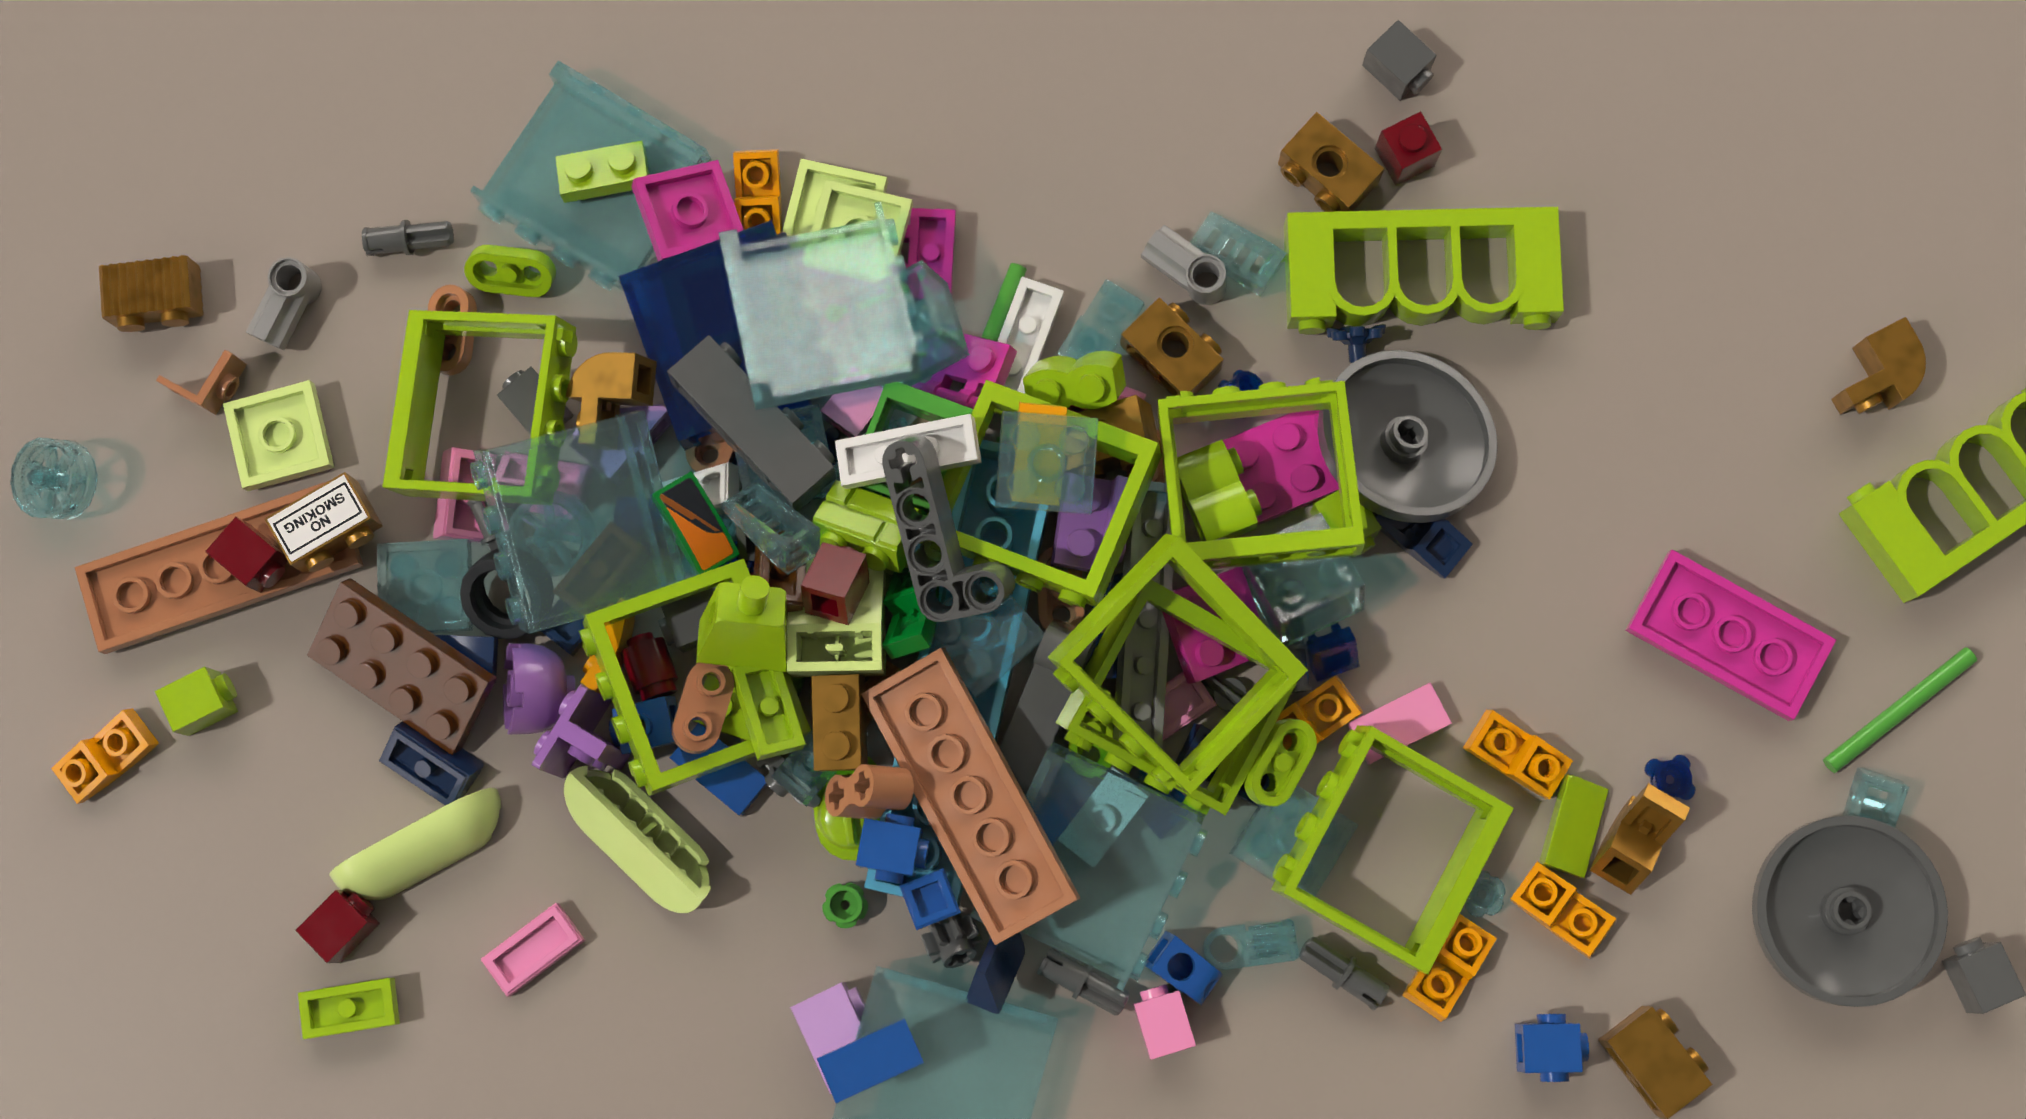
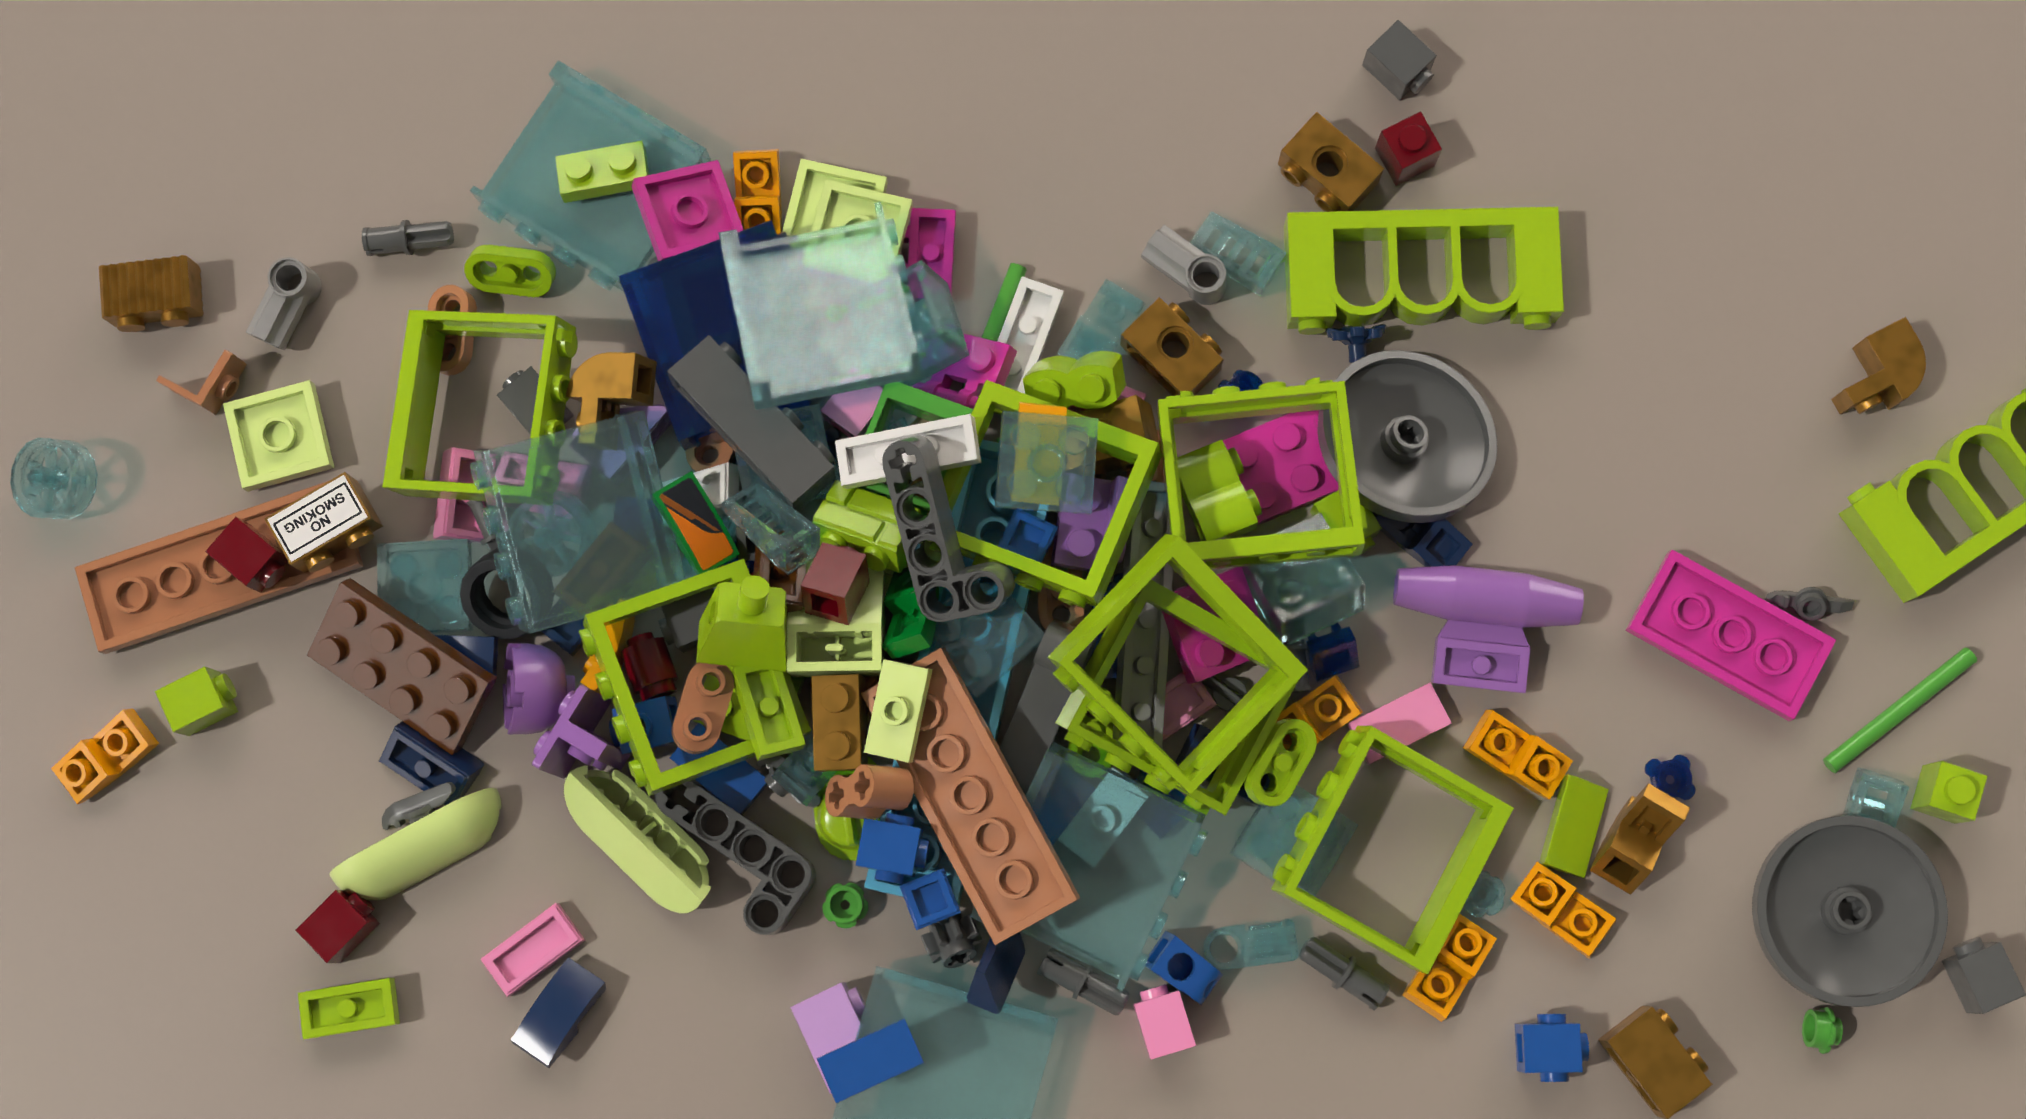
(417, 805): none -> dark grey piece
(557, 1011): none -> dark blue slope
(732, 845): none -> dark grey beam
(898, 711): none -> yellowish green plate
(1028, 536): none -> blue tile
(1485, 620): none -> medium lavender plate
(1809, 602): none -> dark grey piece
(1821, 1029): none -> bright green plate
(1948, 792): none -> lime brick

